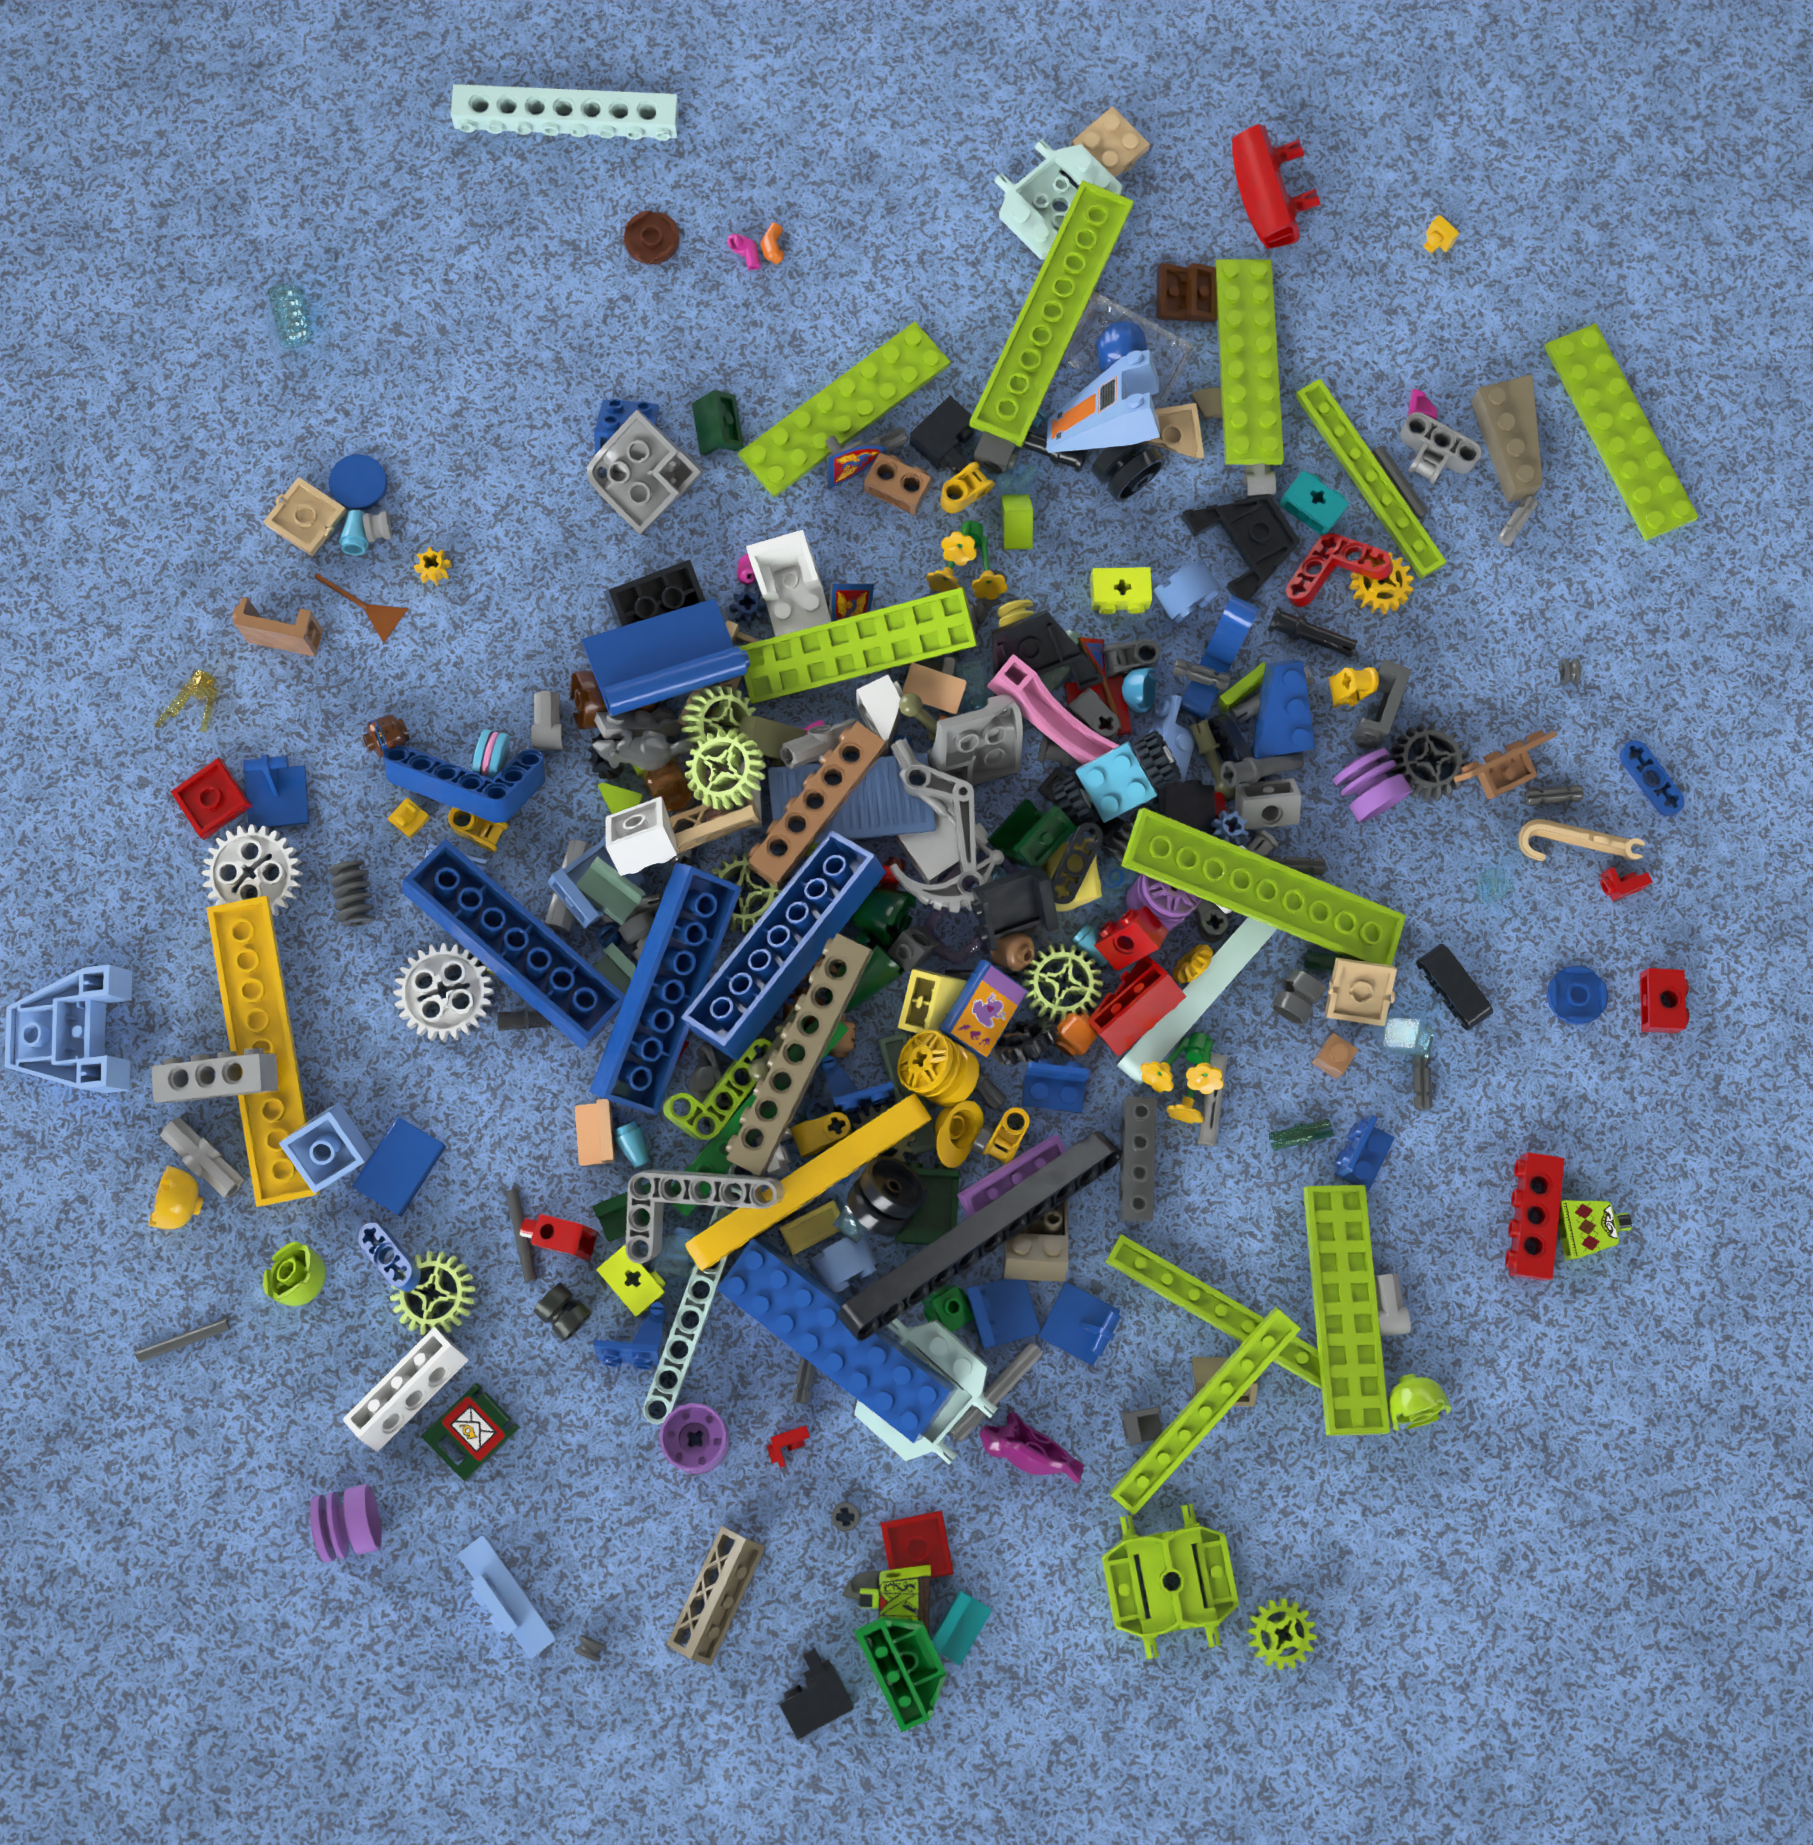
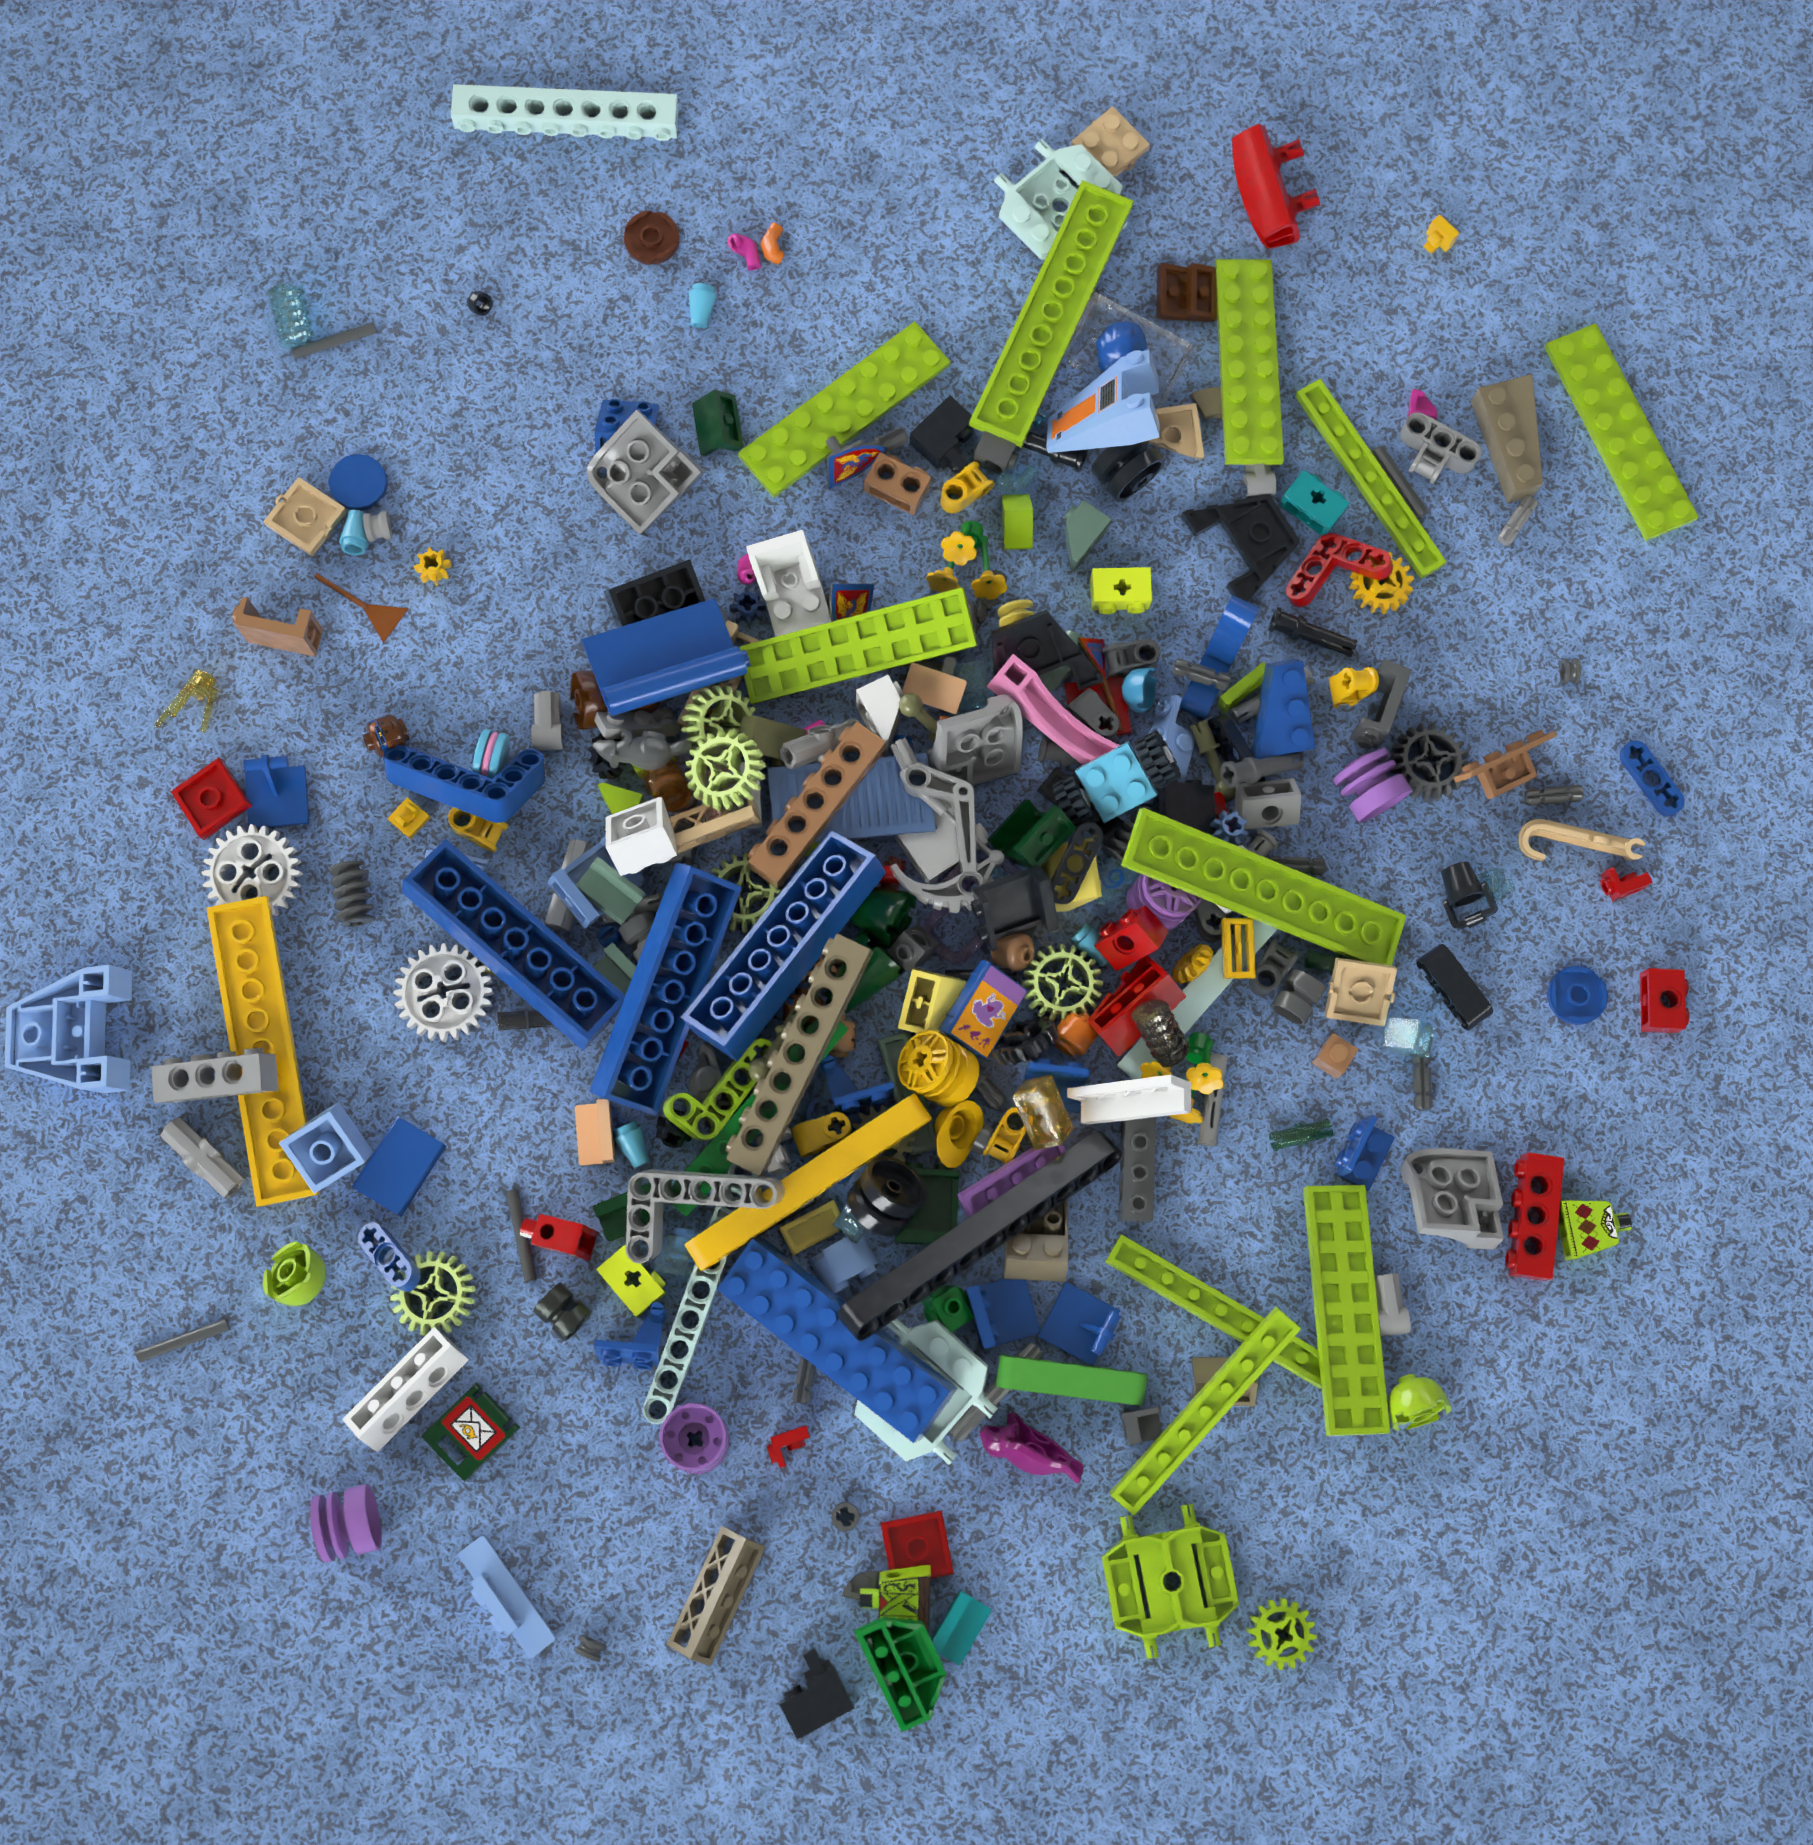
(175, 1200): yellow cylinder -> none
(334, 340): none -> dark grey bar
(484, 298): none -> black hinge
(669, 1133): none -> black gear
(701, 304): none -> medium azure cone
(1043, 1112): none -> clear yellow brick
(1071, 1380): none -> bright green beam
(1083, 531): none -> sand green slope
(1132, 1099): none -> white fence
(1161, 1032): none -> clear smoke piece
(1188, 589): medium blue brick -> none
(1226, 948): none -> yellow tile
(1275, 965): none -> dark grey piece
(1455, 1195): none -> light grey slope
(1465, 888): none -> black piece

